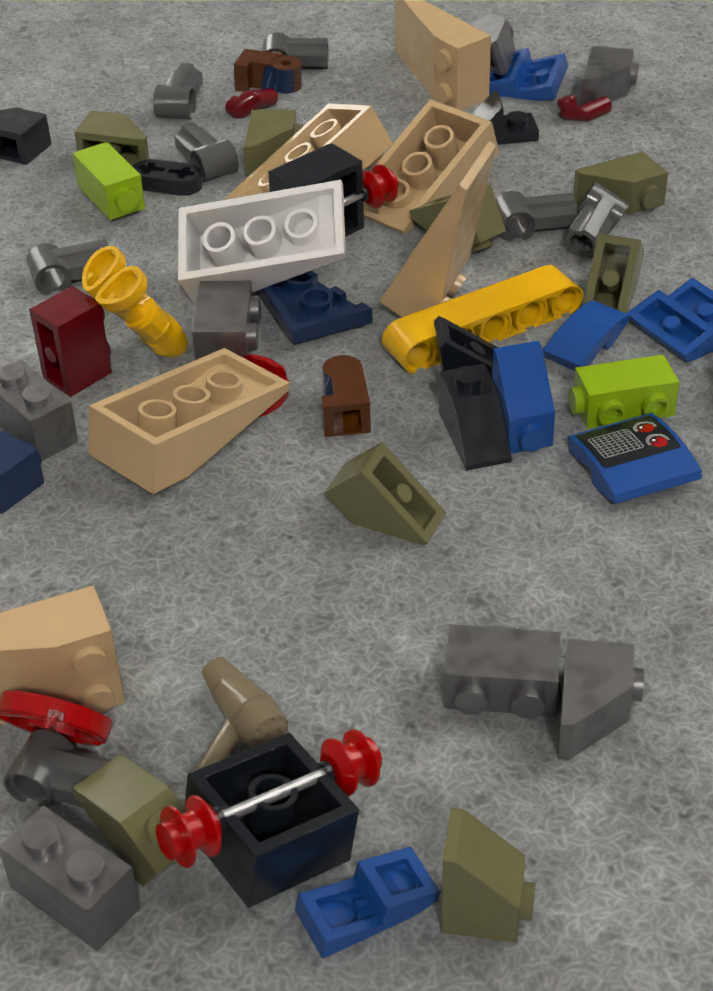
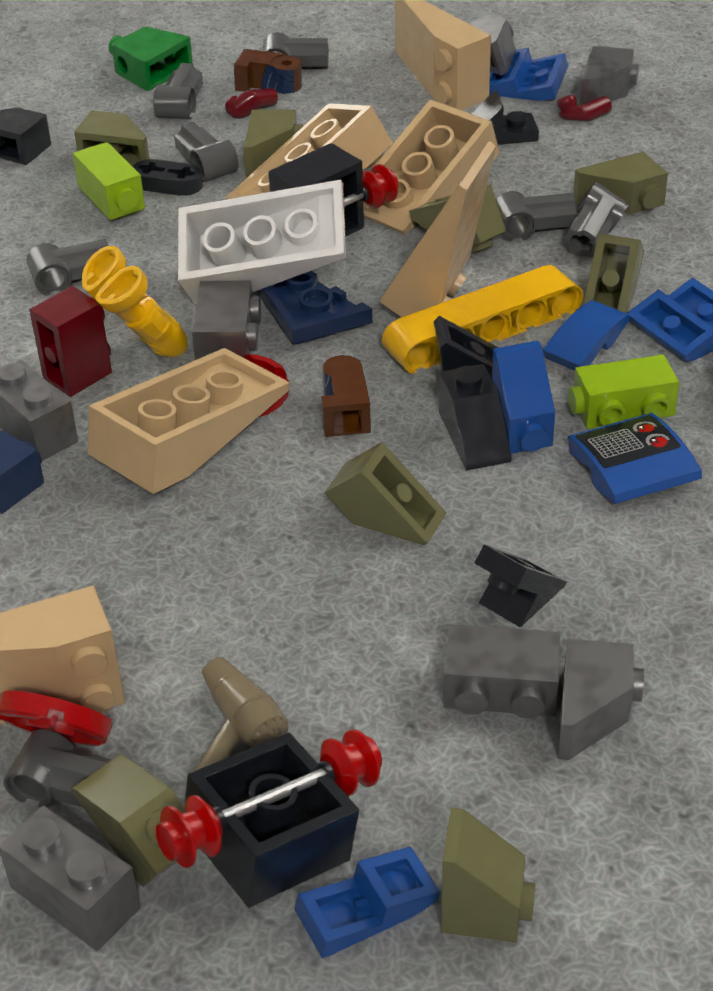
(149, 55): none -> green torso
(515, 585): none -> black slope

